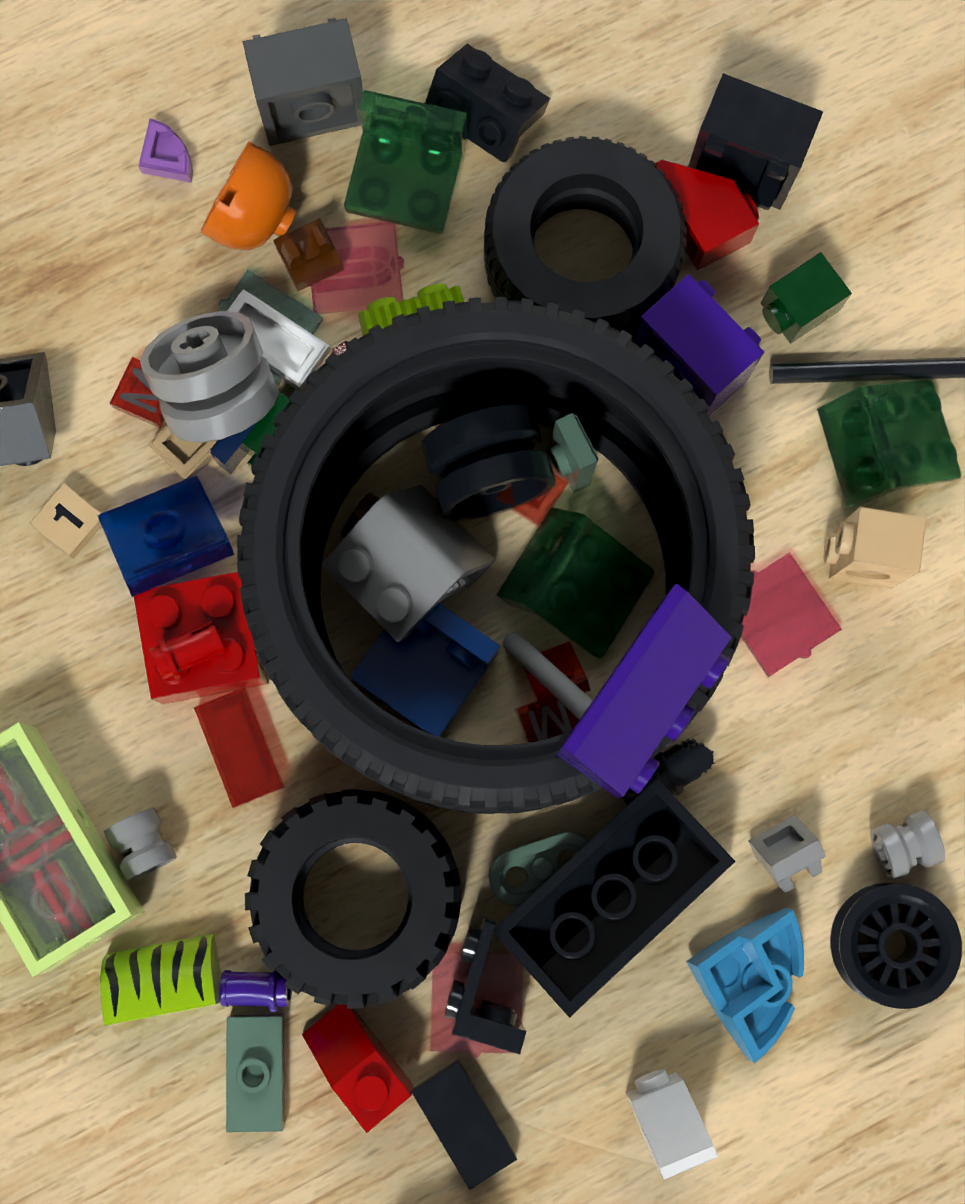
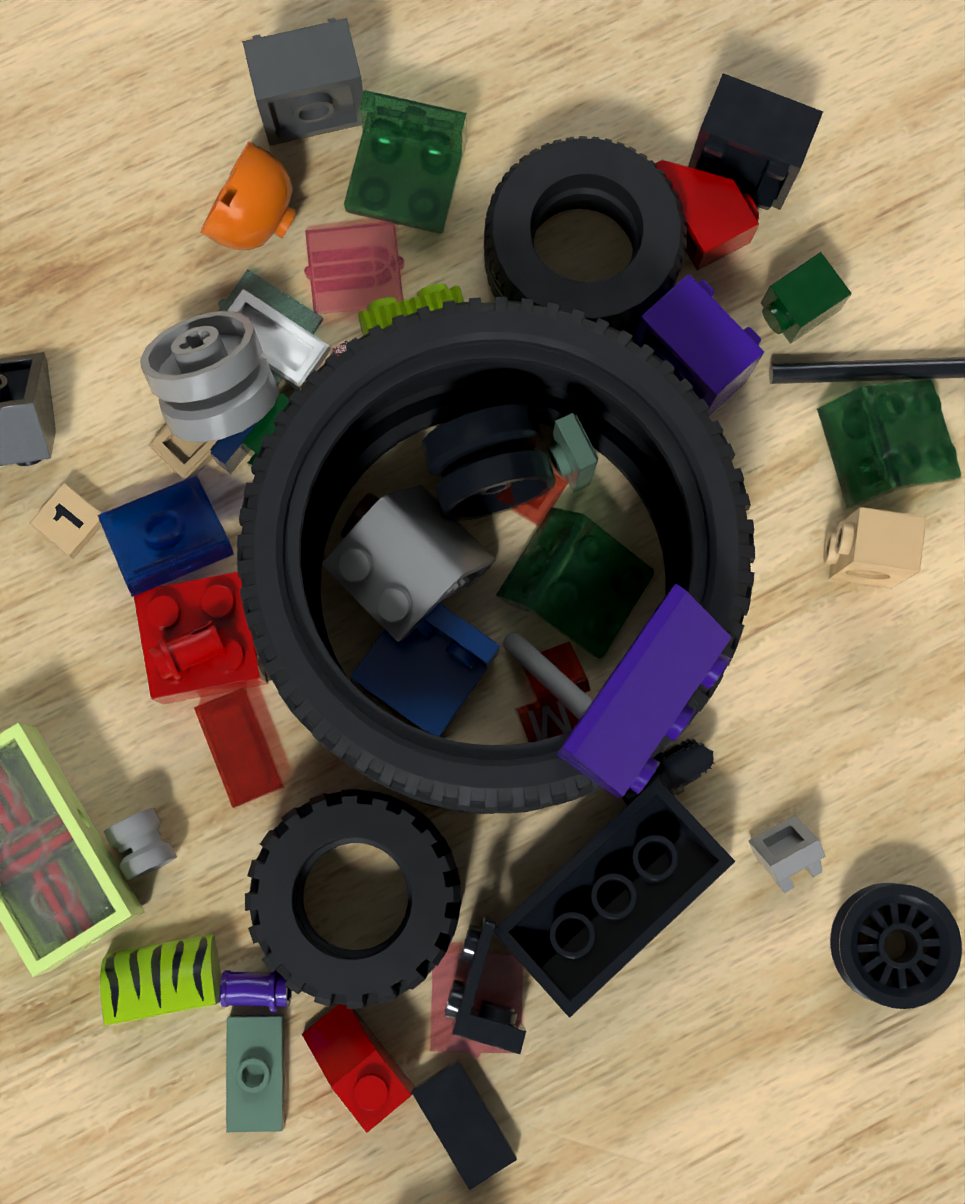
(135, 396): clear red tile -> none
(165, 154): medium lavender tile -> none
(308, 254): reddish brown tile -> none
(494, 98): black bracket -> none
(538, 862): sand green plate -> none
(670, 1123): white slope -> none
(750, 979): dark azure brick -> none
(785, 616): clear pink piece -> none
(903, 846): light grey wheel -> none

